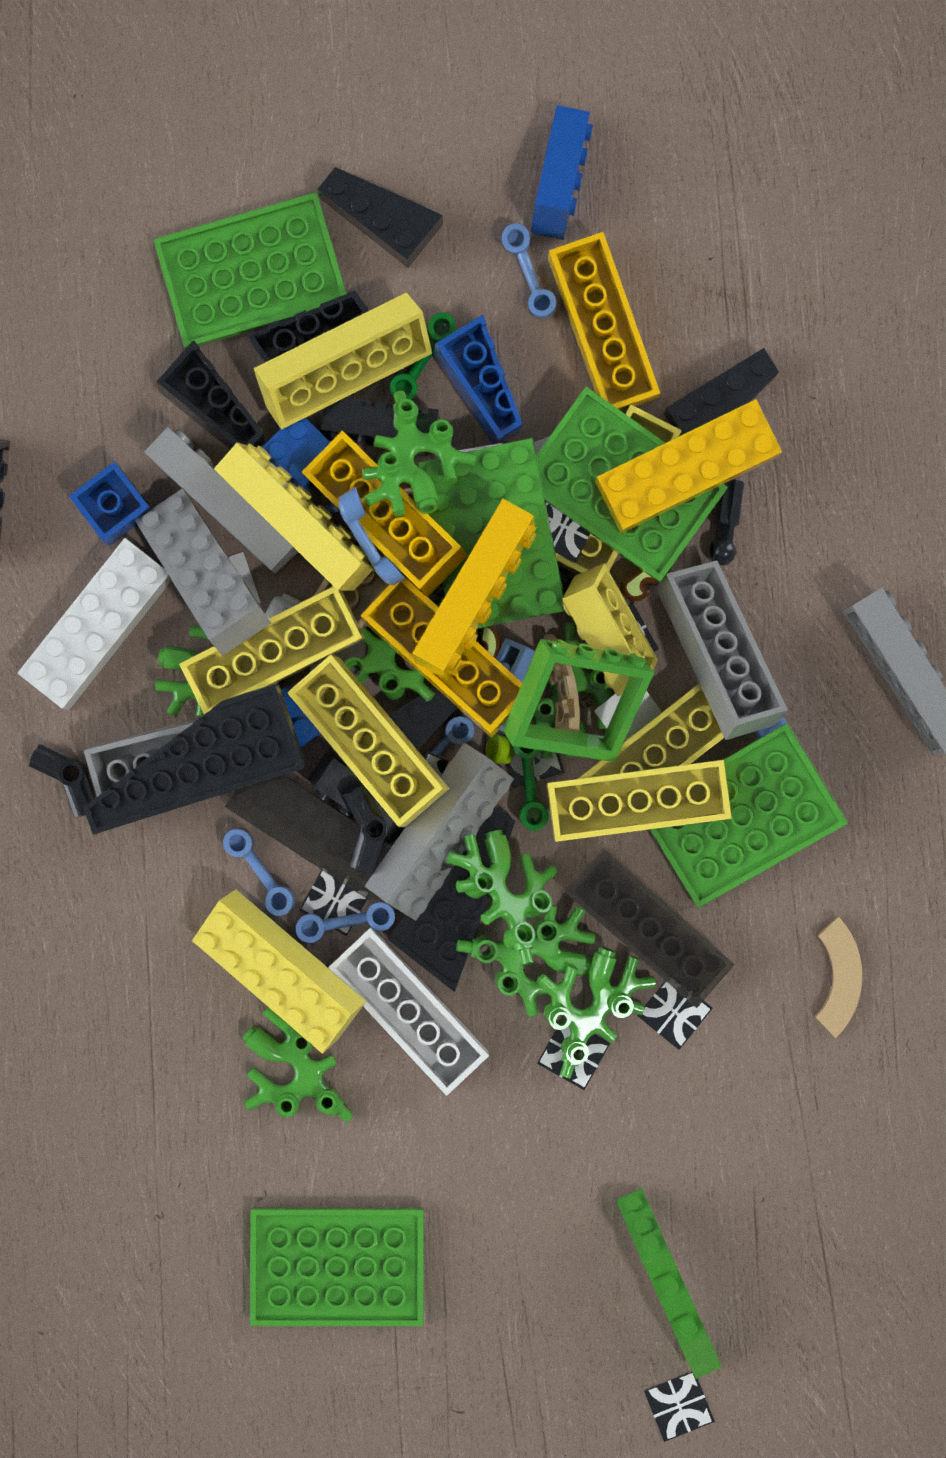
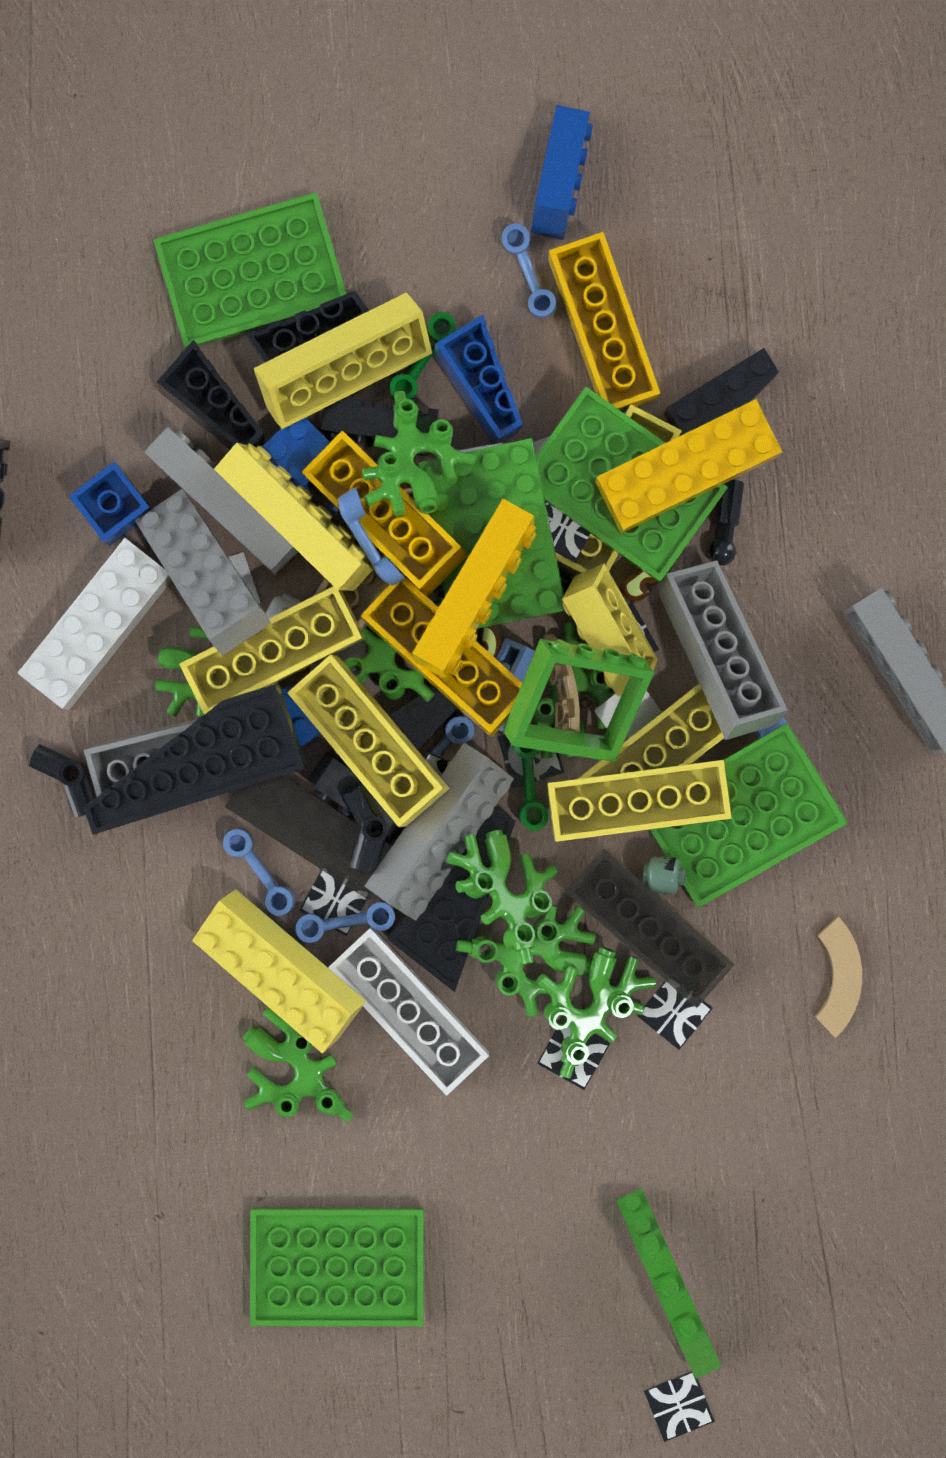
(383, 216): black wedge -> none
(499, 749): lime tile -> none
(664, 874): none -> sand green head

